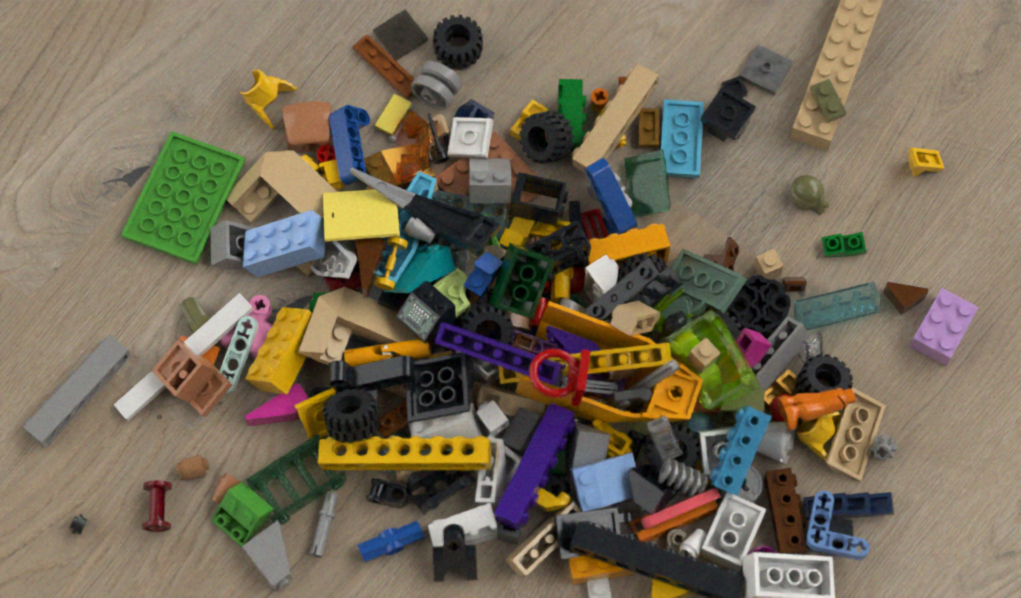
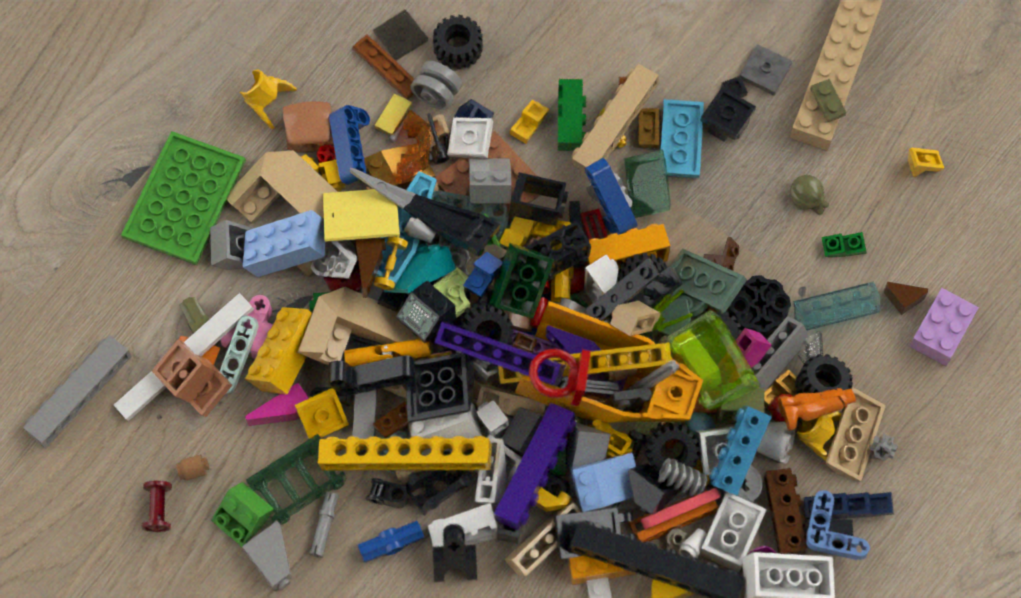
(78, 524): pearl dark grey plate -> none
(225, 483): nougat cone -> none
(351, 415): black tyre -> none
(558, 133): black tyre -> none
(596, 95): orange bush -> none
(659, 428): clear slope -> none
(673, 323): black piece -> none
(703, 355): tan brick -> none
(768, 264): tan brick -> none
(794, 284): reddish brown slope -> none

